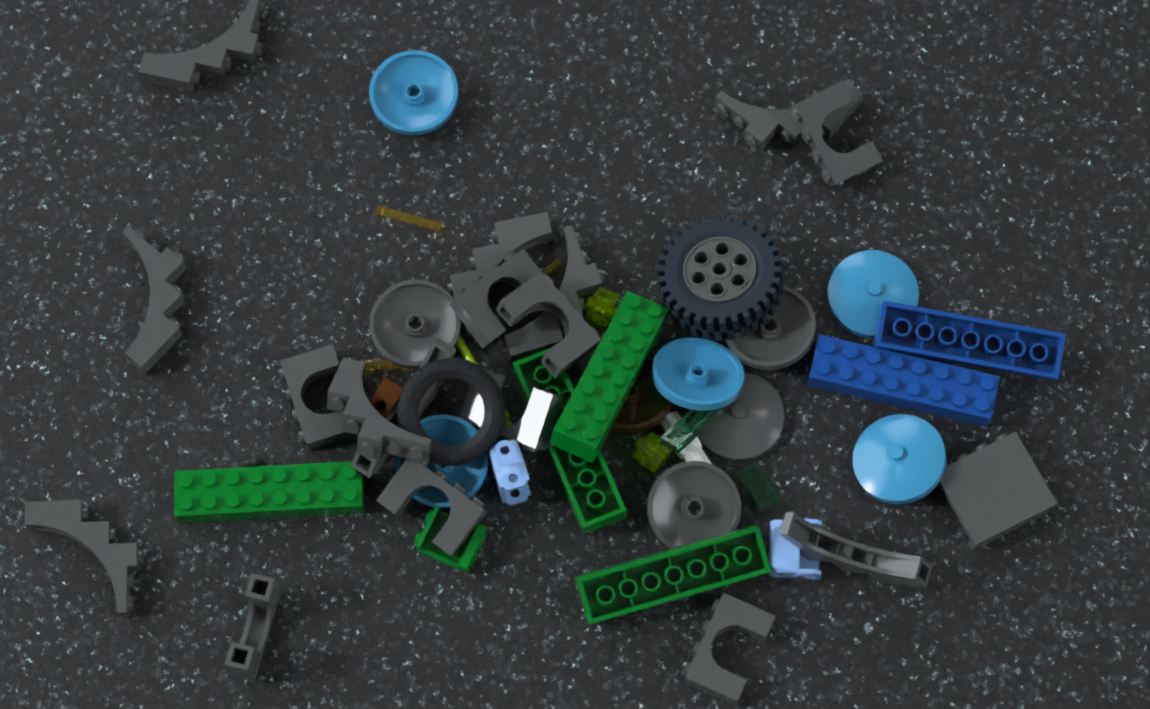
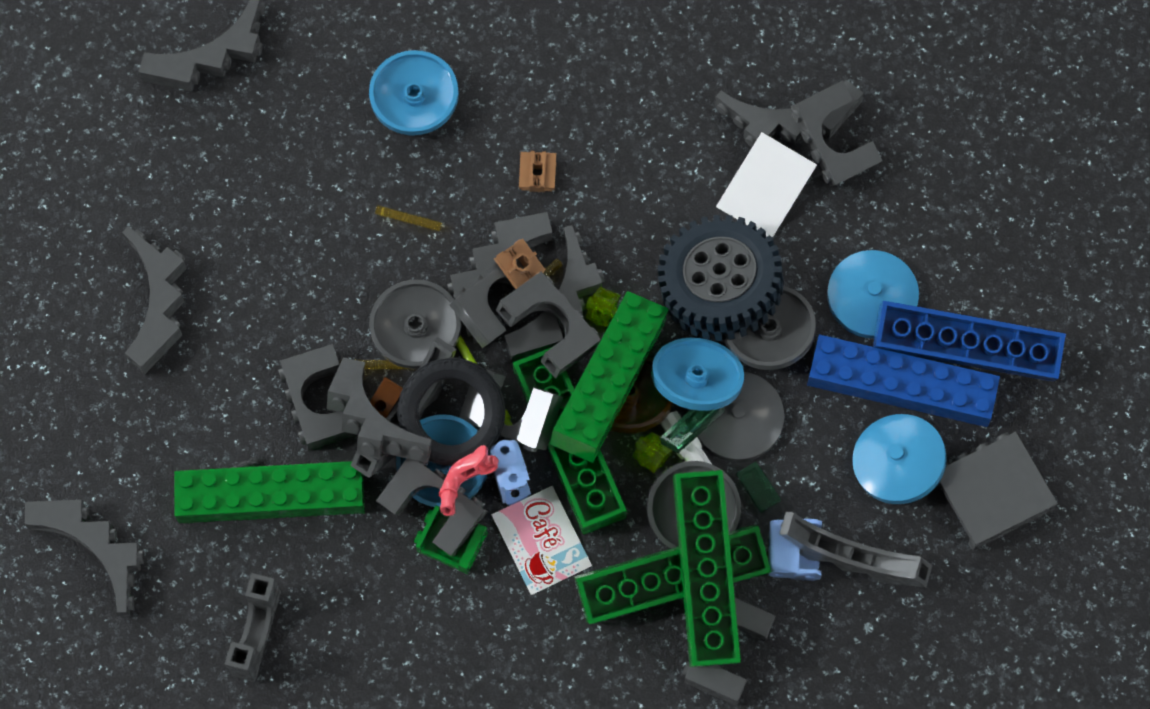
(467, 467): none -> coral piece
(507, 262): none -> medium nougat piece
(541, 540): none -> sticker
(546, 179): none -> medium nougat piece
(706, 568): none -> green brick
(766, 184): none -> white sticker

